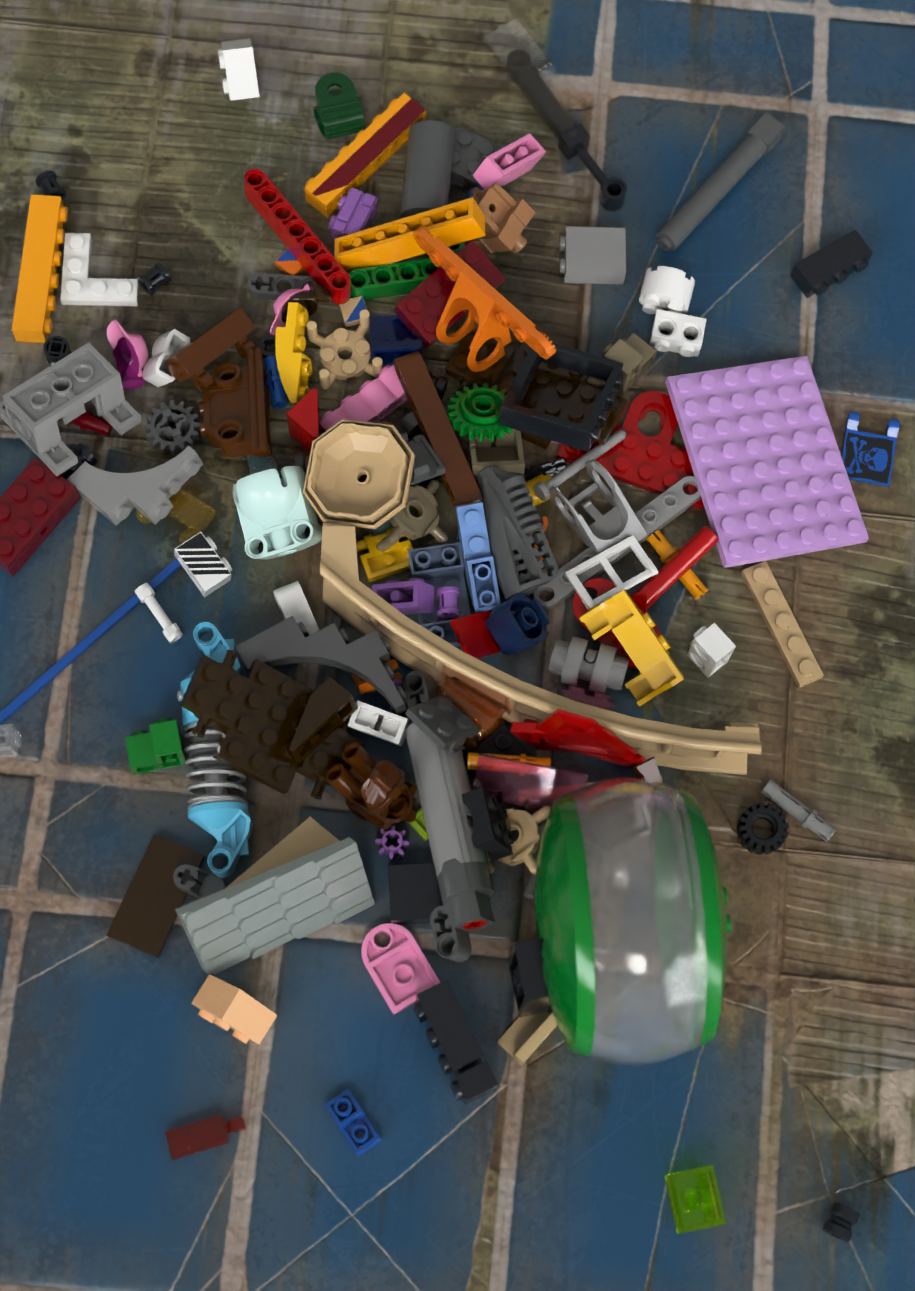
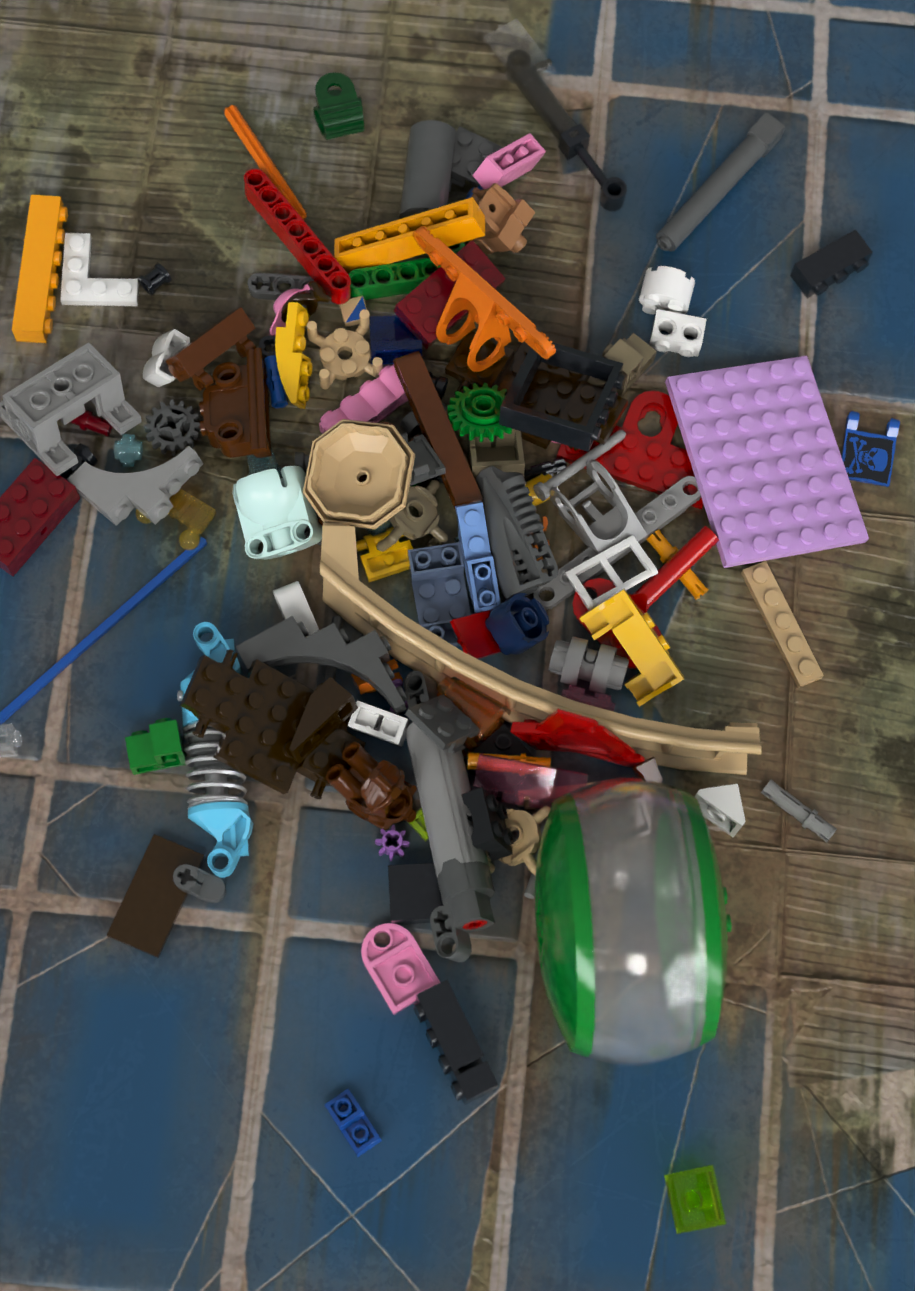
(50, 186): black bush -> none
(51, 349): black wheel -> none
(128, 450): none -> clear light blue gear
(130, 354): hair -> none
(146, 595): white bar -> none
(201, 1136): clear red plate -> none
(203, 563): brick -> none
(233, 1010): light nougat brick -> none
(240, 69): white brick -> none
(261, 157): none -> orange axle
(281, 897): light grey piece -> none
(289, 264): orange tile -> none
(305, 420): red slope -> none
(354, 215): medium lavender brick -> none
(364, 155): brick -> none
(407, 596): medium lavender brick -> none
(448, 603): medium lavender bush -> none
(527, 1035): tan panel -> none
(528, 978): black brick -> none
(593, 255): light grey brick -> none
(710, 649): white brick -> none
(722, 807): none -> white slope
(773, 817): black tyre -> none
(837, 1227): black wheel -> none

